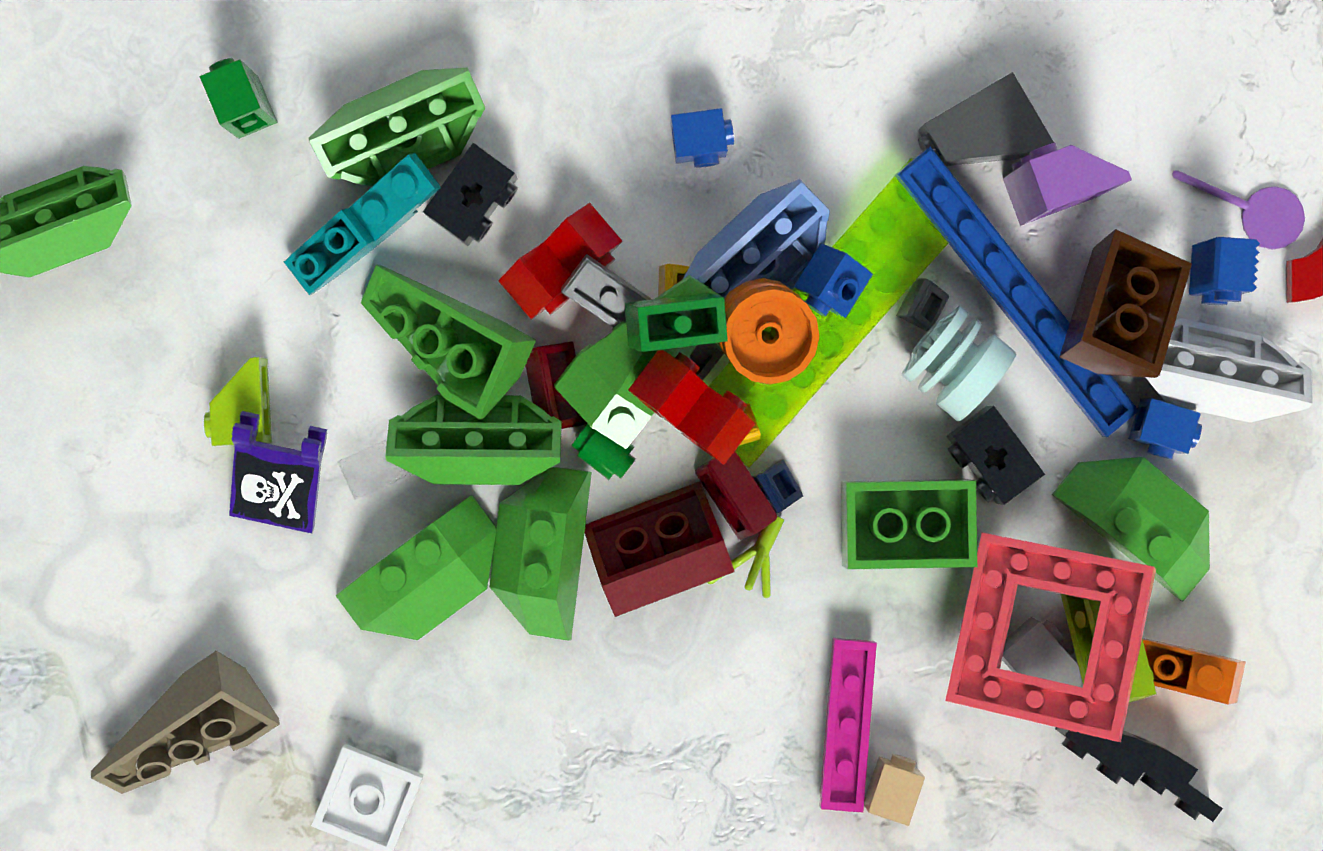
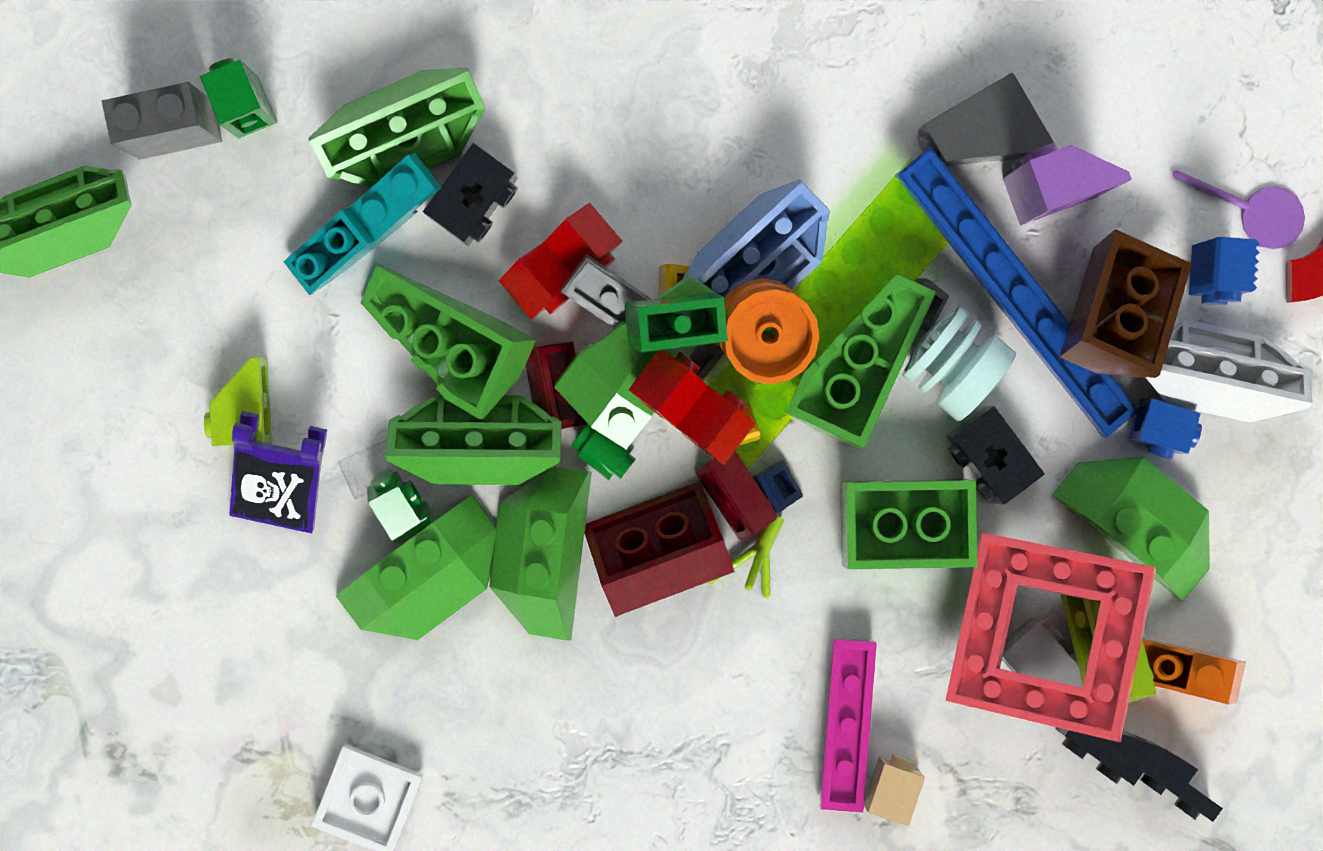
(161, 121): none -> dark grey brick
(199, 714): dark tan wedge -> none
(397, 505): none -> brick
(701, 137): blue brick -> none
(832, 281): blue brick -> none
(857, 371): none -> bright green wedge

